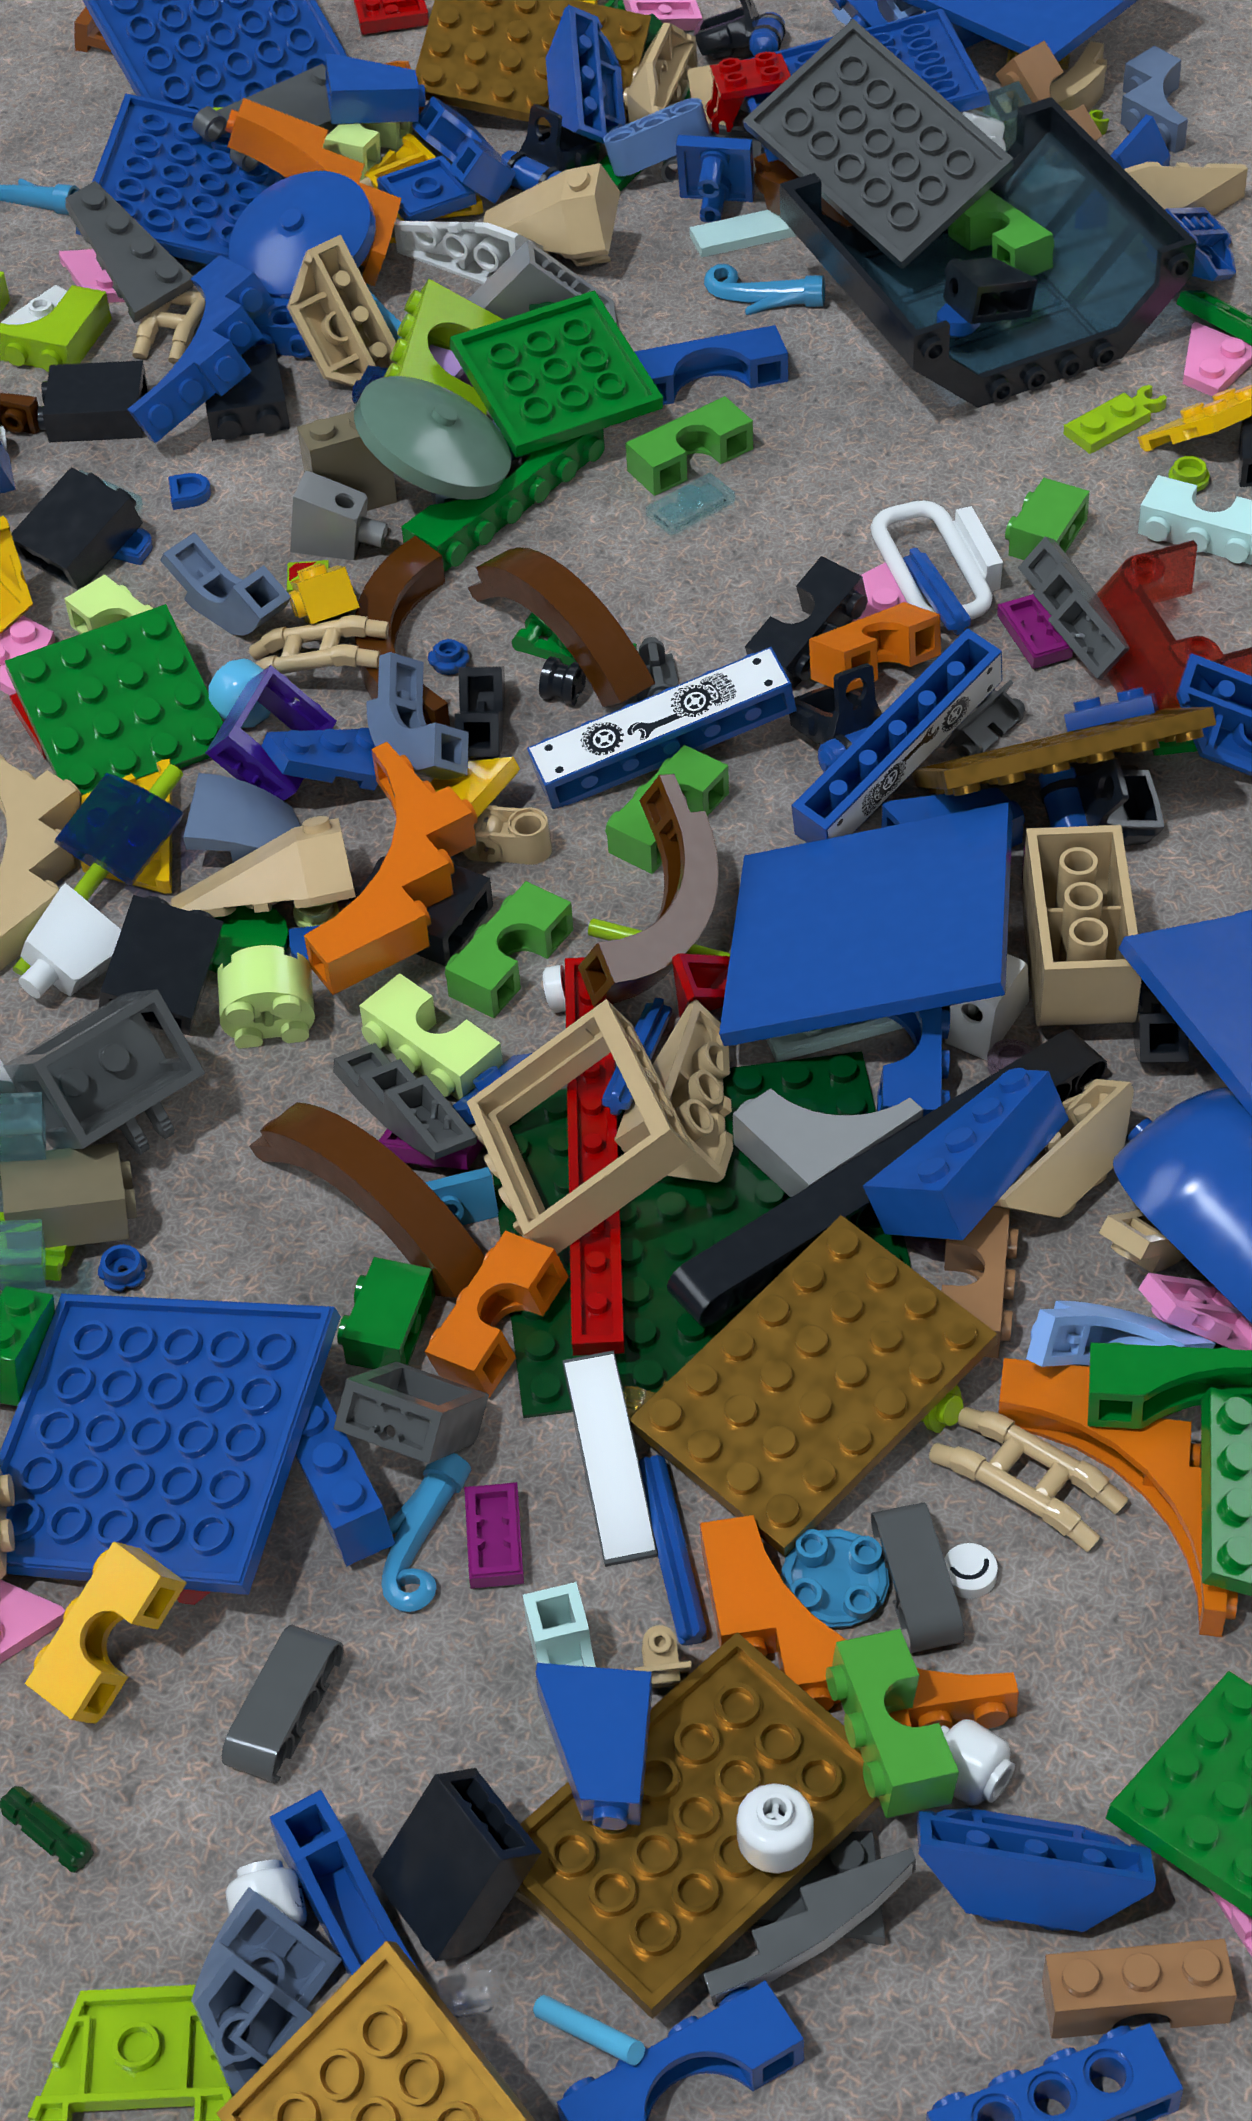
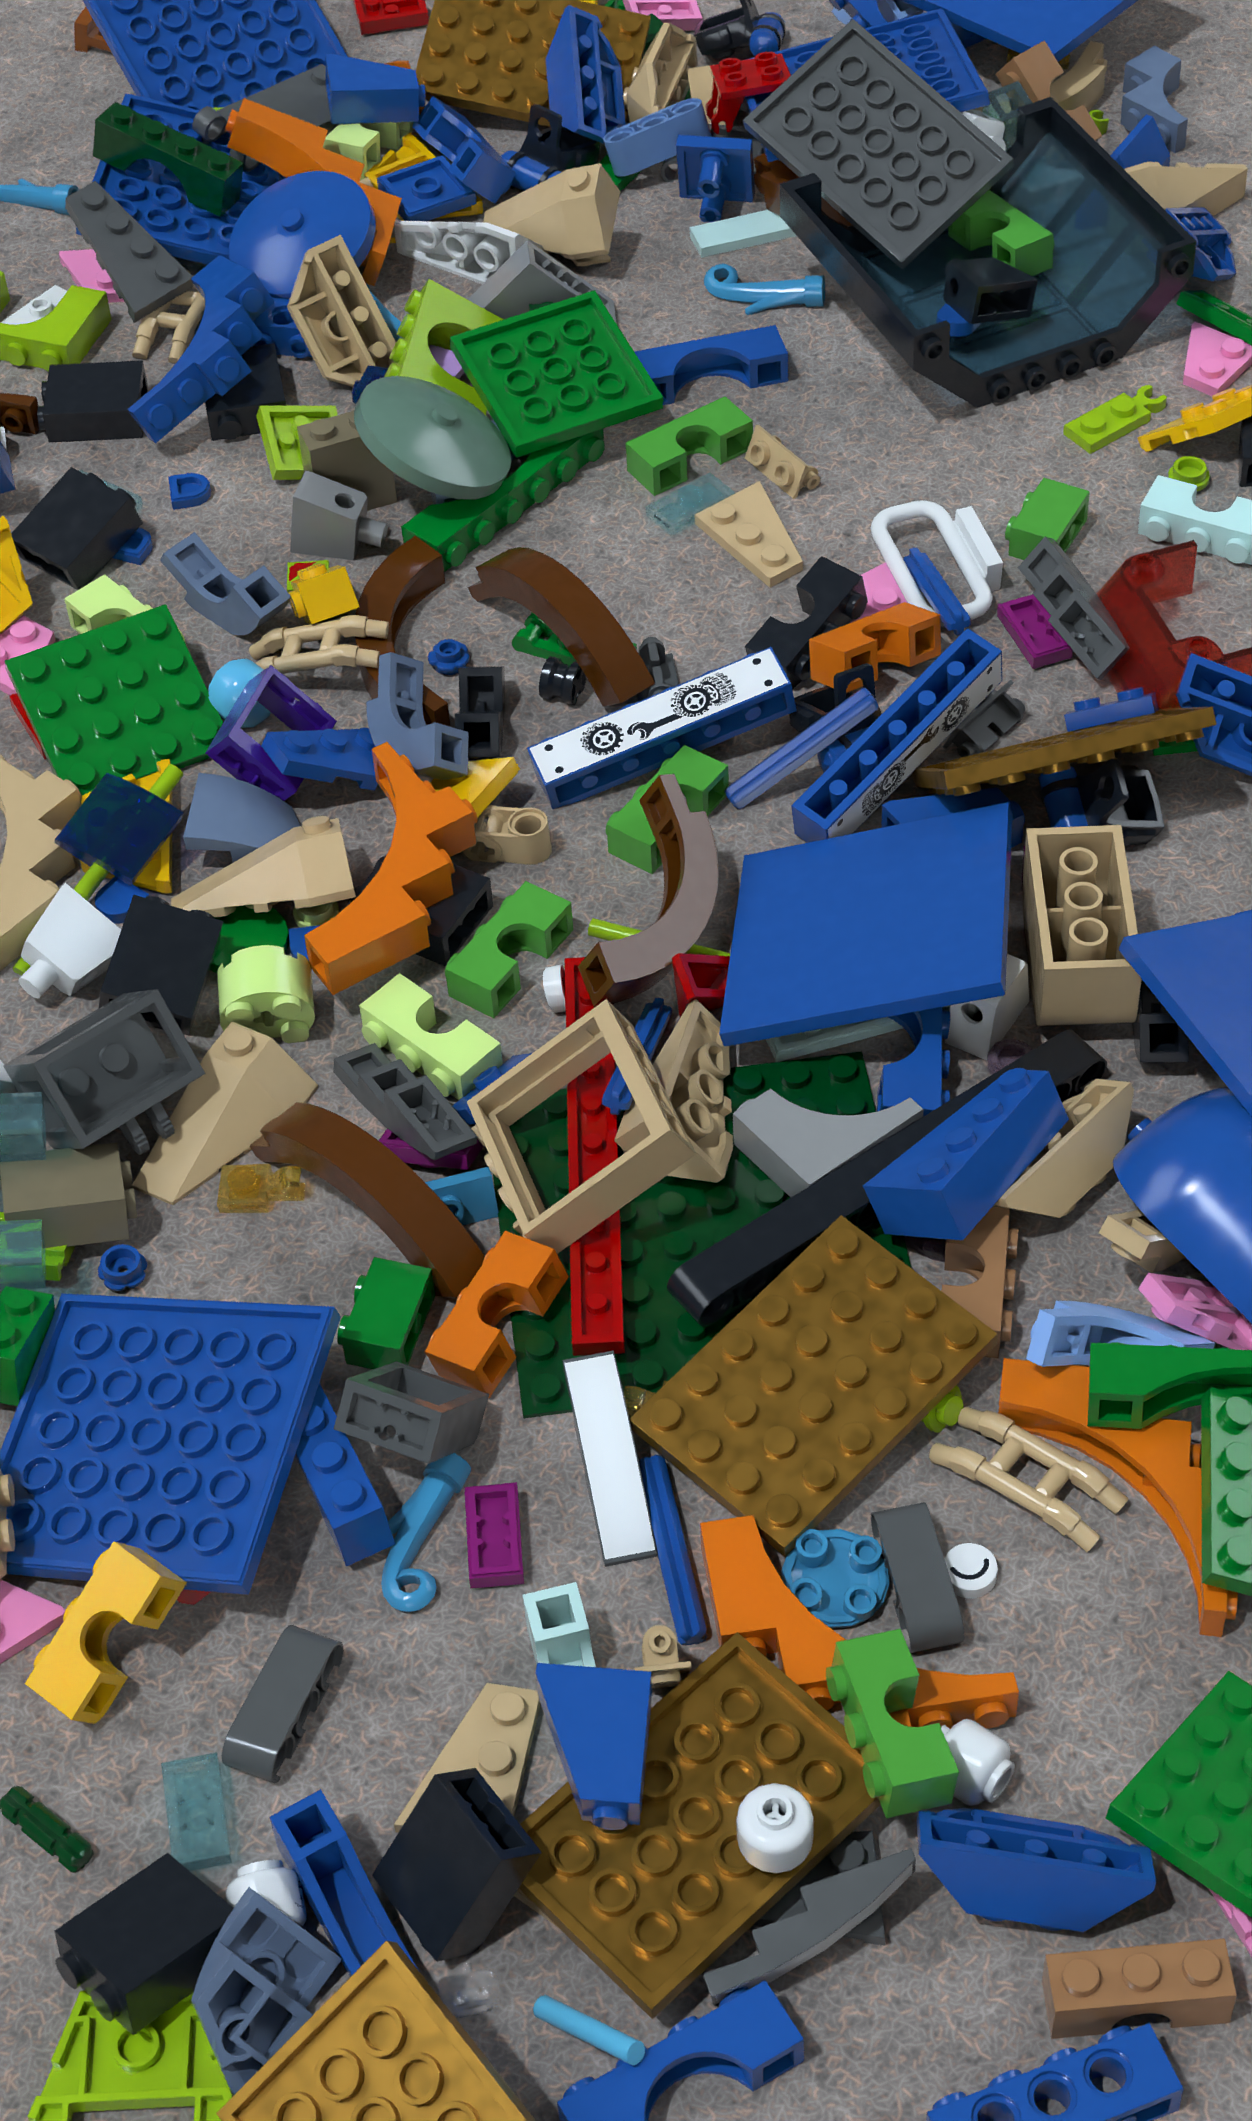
(115, 898): none -> blue tile
(142, 1943): none -> black brick
(196, 1812): none -> clear light blue plate
(208, 175): none -> dark green arch
(223, 1111): none -> tan wedge
(254, 1185): none -> clear yellow plate
(281, 439): none -> lime plate
(493, 1740): none -> tan wing
(752, 534): none -> tan wing
(780, 463): none -> tan hinge
(801, 748): none -> blue axle

